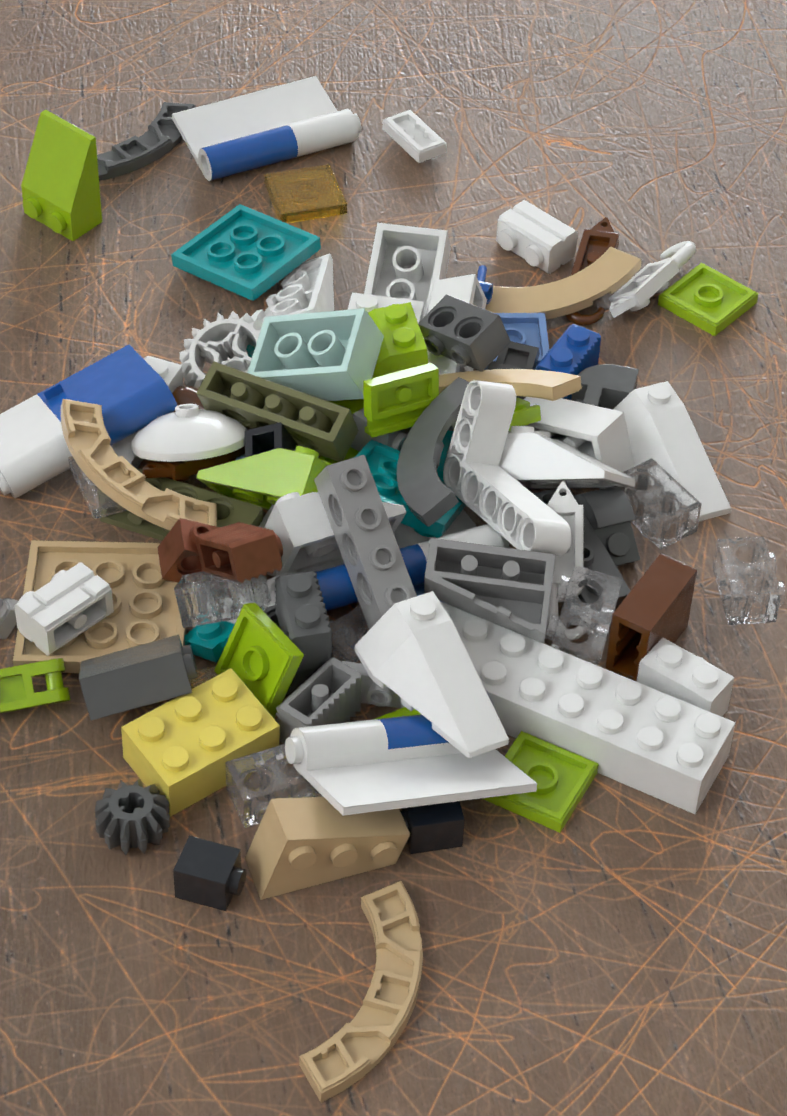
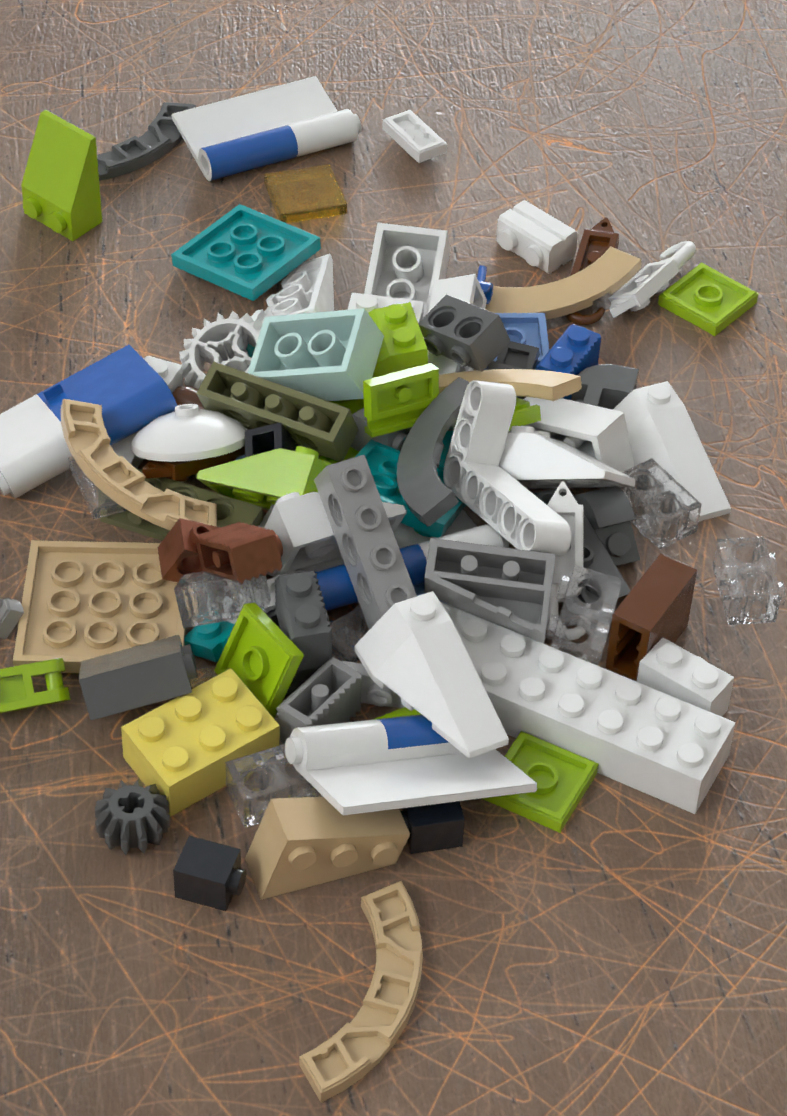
(63, 608): white brick -> none

